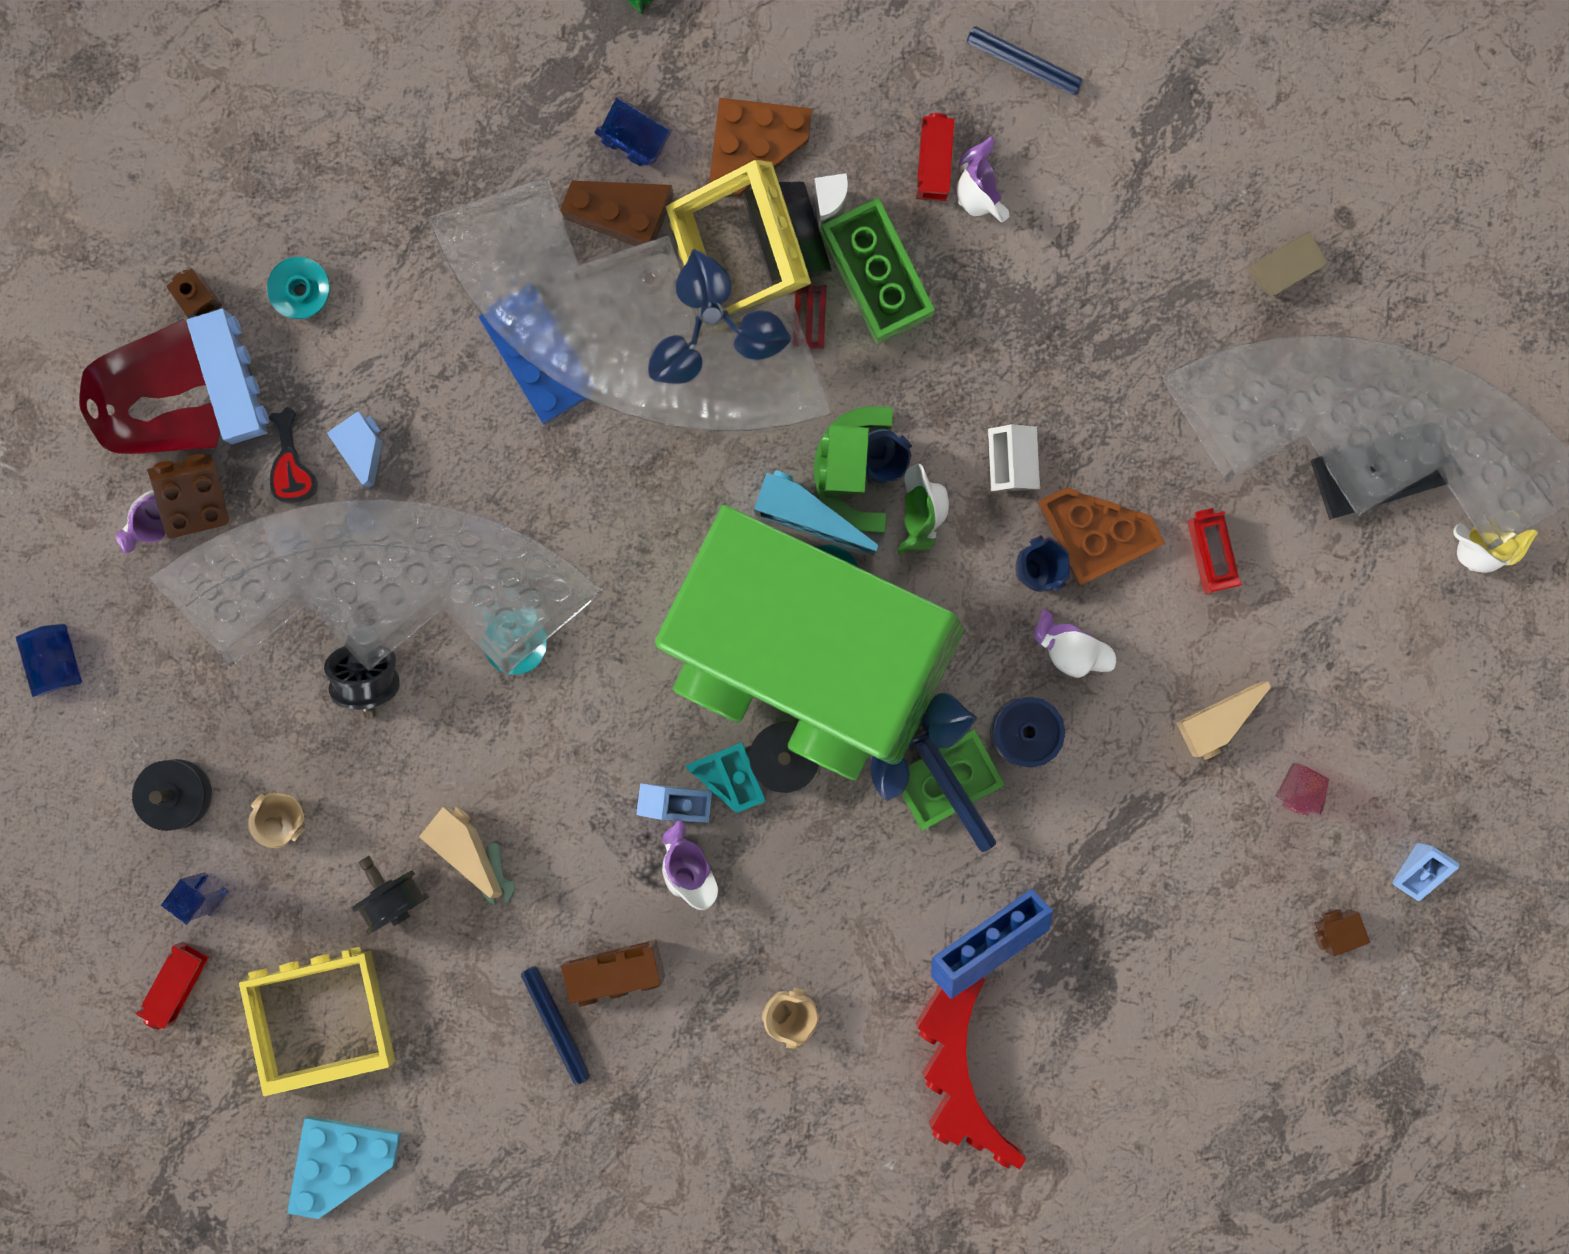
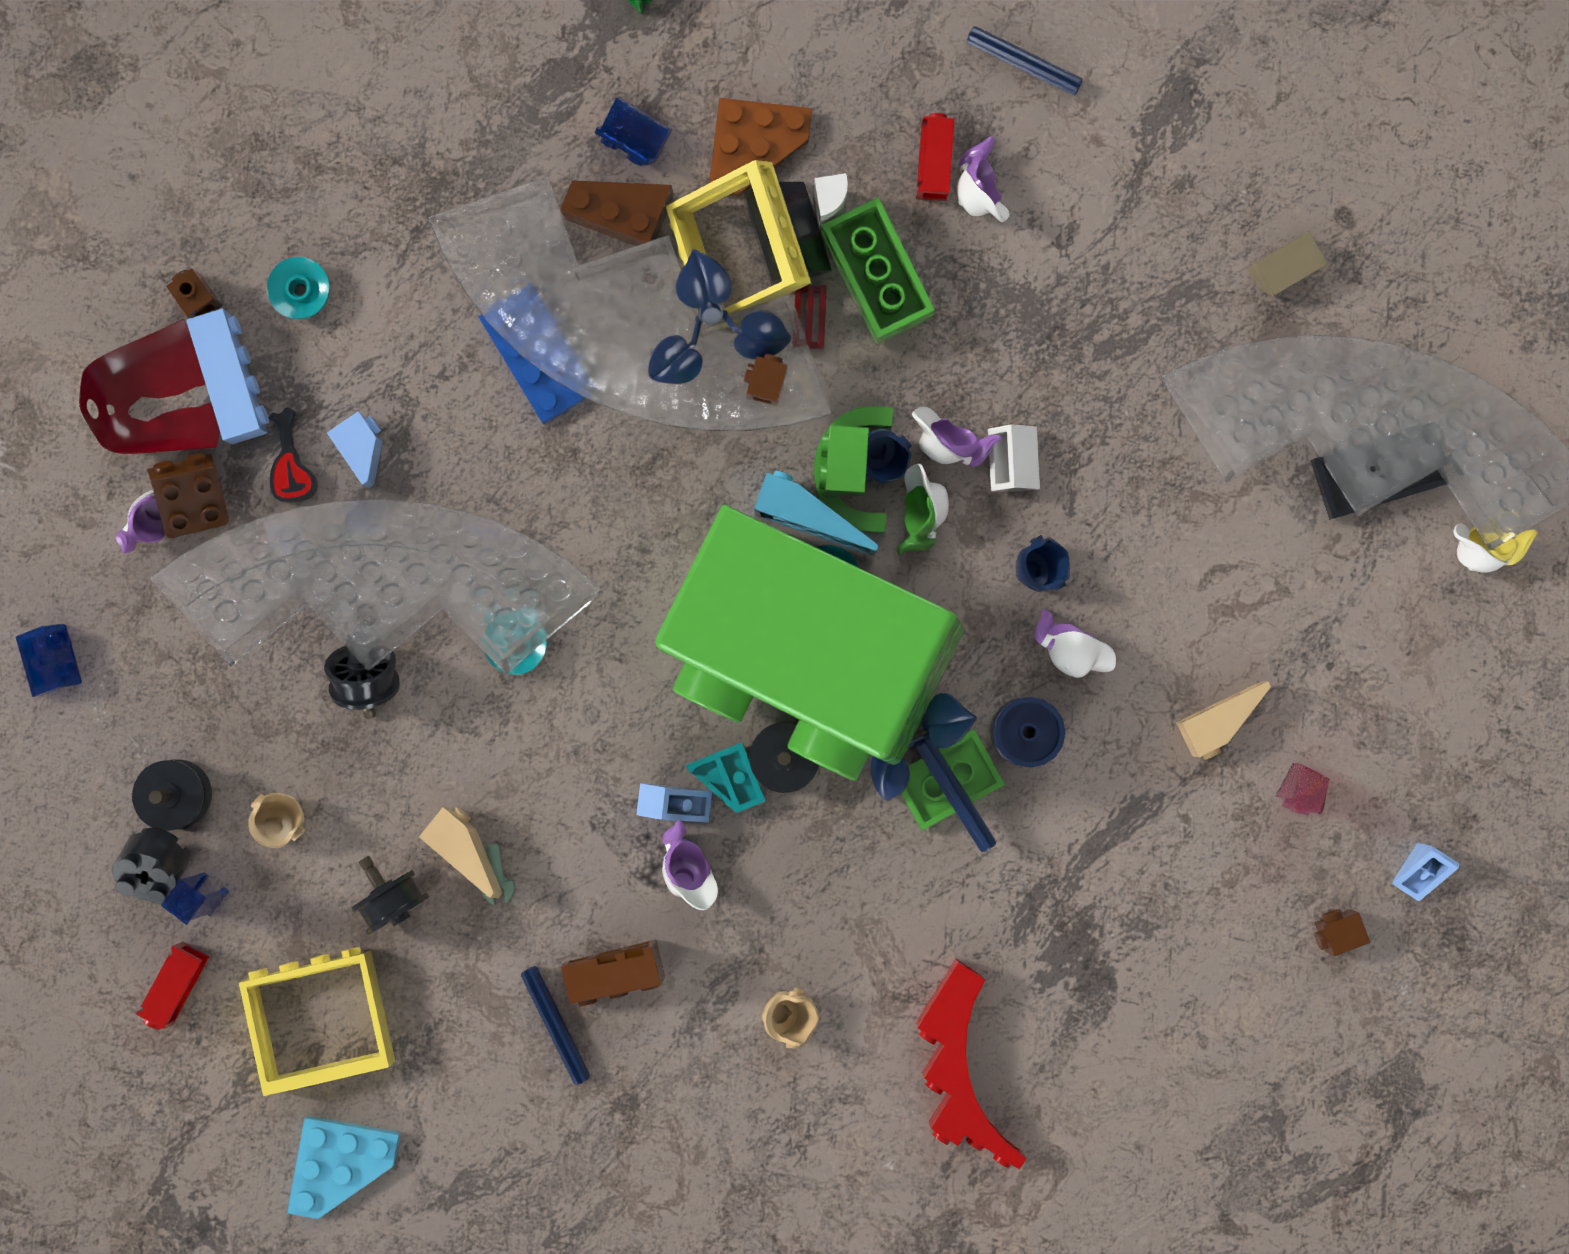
(150, 865): none -> black brick
(766, 379): none -> reddish brown brick
(950, 443): none -> hair
(991, 943): blue brick -> none
(1097, 532): dark orange plate -> none
(1213, 551): red window -> none

